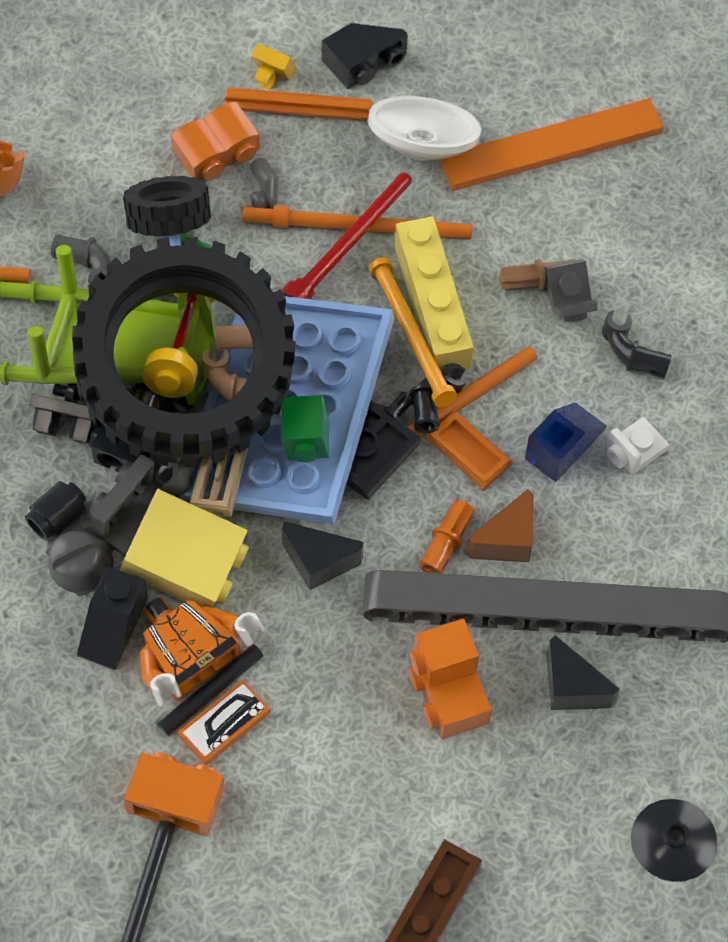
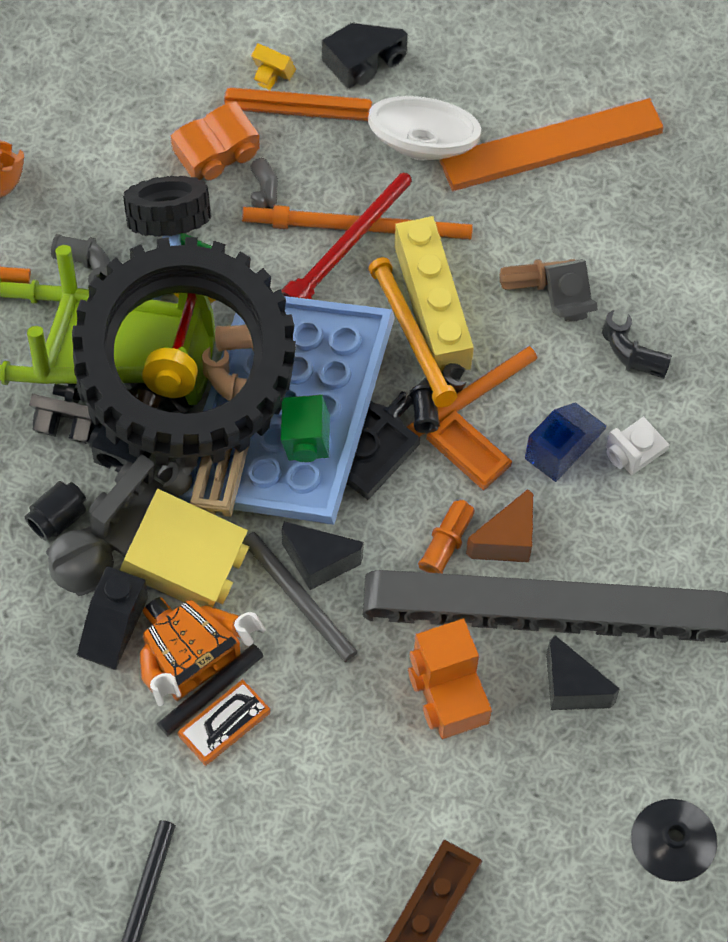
(174, 792): orange brick -> none
(300, 597): none -> dark grey bar

